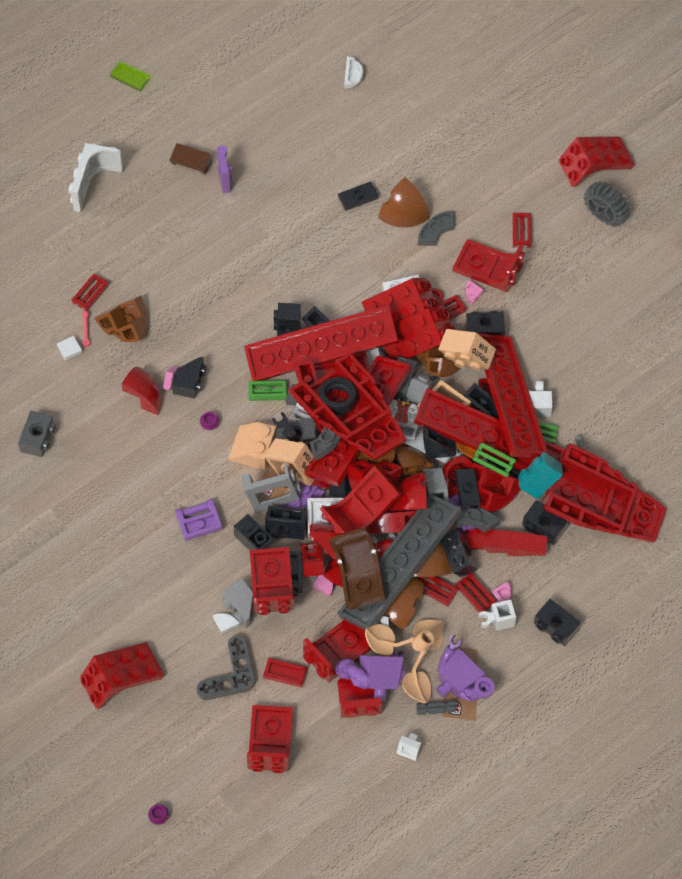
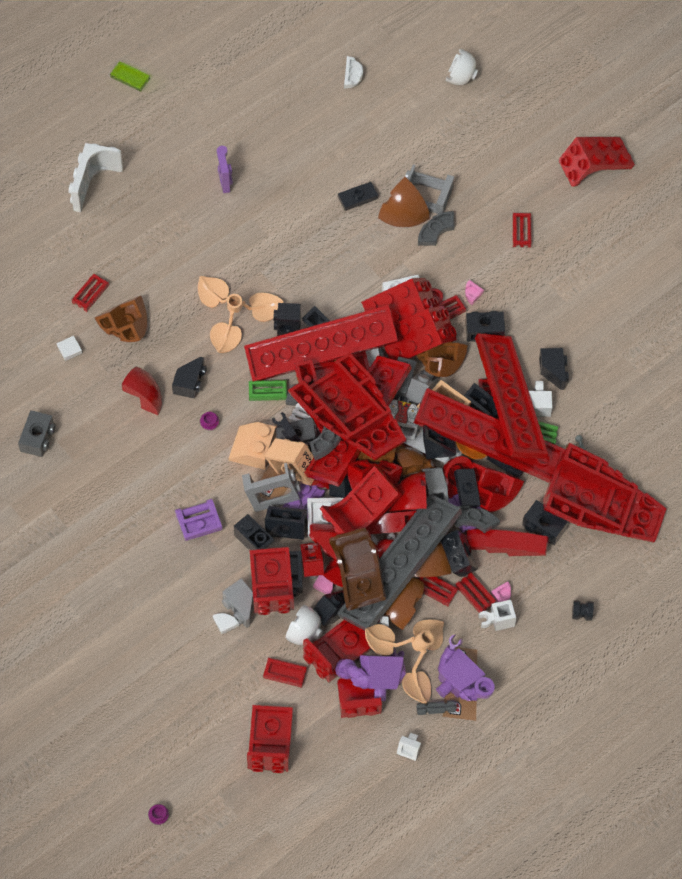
(86, 343): coral hinge -> none
(119, 670): red bracket -> none
(170, 374): bright pink tile -> none
(191, 158): reddish brown hinge -> none
(225, 336): none -> light nougat plant
(239, 674): dark grey beam -> none
(305, 626): none -> white cylinder
(329, 606): none -> black slope
(338, 384): black tyre -> none
(444, 186): none -> light grey panel
(462, 68): none -> white cylinder
(467, 349): light nougat brick -> none
(489, 265): red bracket -> none
(508, 466): bright green tile -> none
(540, 475): teal brick -> none
(551, 613): black brick -> none
(552, 366): none -> black slope
(582, 610): none -> black wheel
(606, 204): dark grey gear -> none

